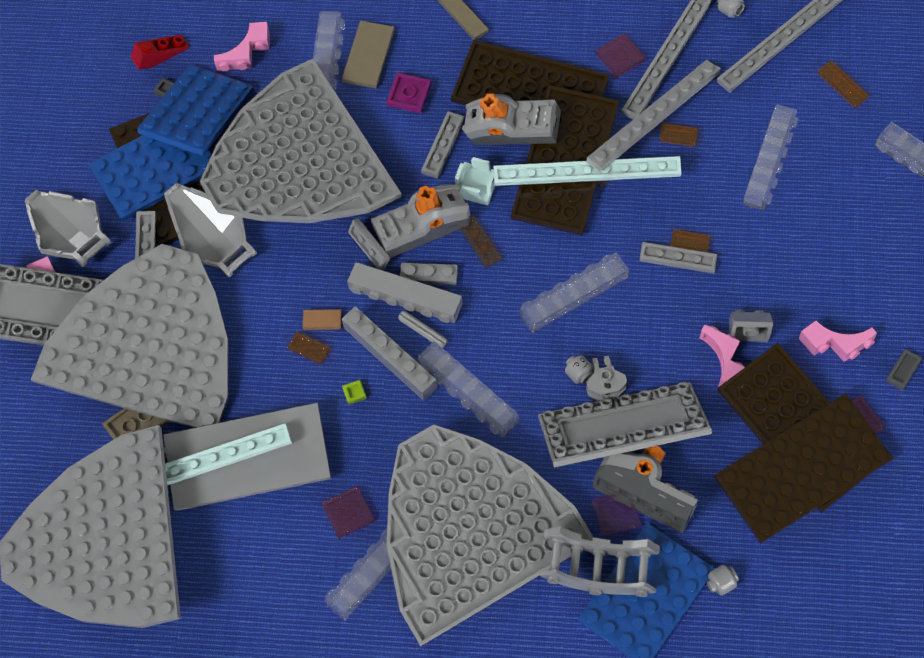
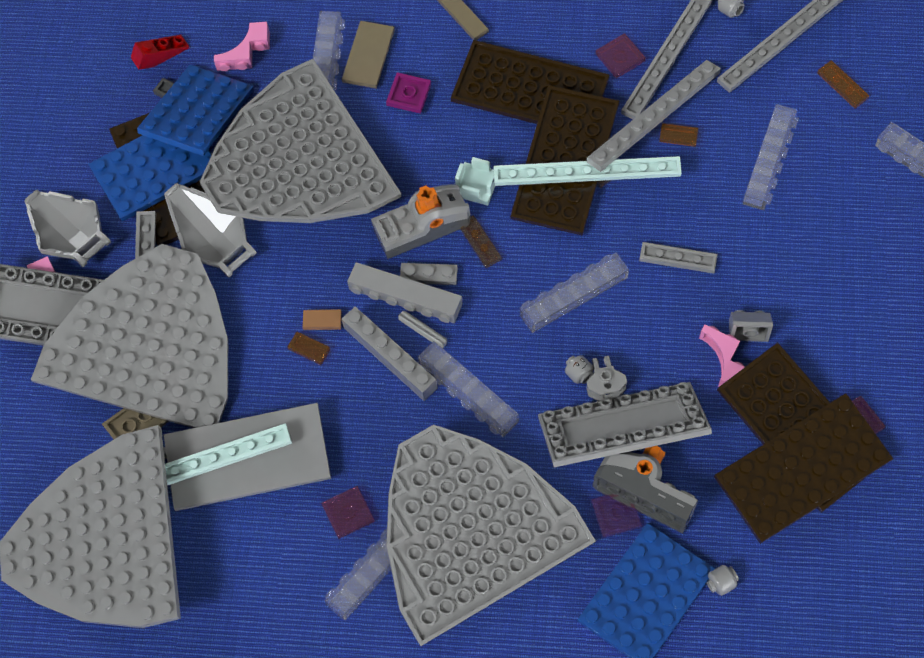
(354, 392): lime tile -> none
(368, 244): light grey tile -> none
(442, 144): light grey tile -> none
(504, 121): light grey piece -> none
(599, 548): light grey fence -> none
(690, 240): clear orange tile -> none
(819, 339): bright pink arch -> none
(903, 369): dark grey tile -> none

